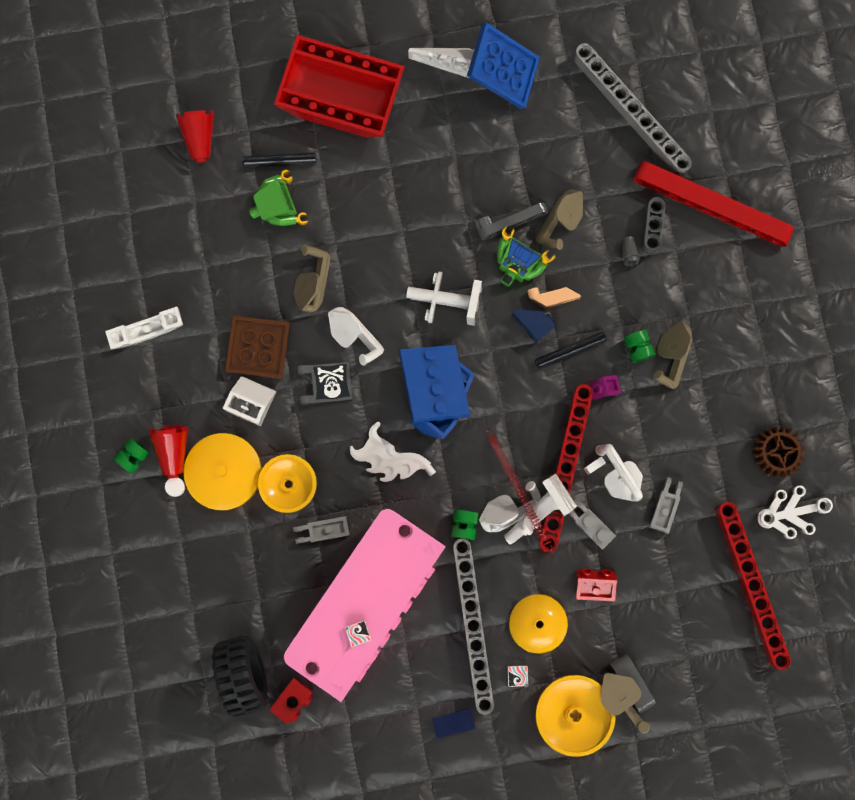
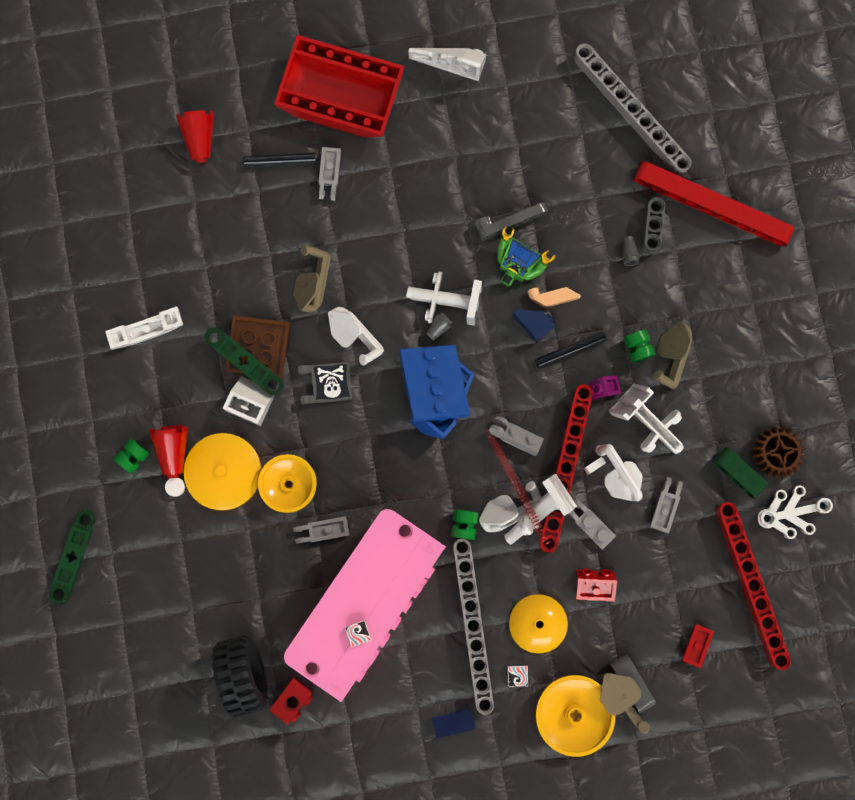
(67, 571): none -> dark green piece
(233, 352): none -> dark green piece
(275, 202): bright green torso -> none
(329, 171): none -> light grey hinge
(387, 461): white piece -> none
(439, 326): none -> dark grey cone
(503, 66): blue plate -> none
(516, 436): none -> light grey hinge
(567, 211): dark tan piece -> none
(632, 404): none -> white piece
(697, 645): none -> red plate
(740, 472): none -> dark green beam

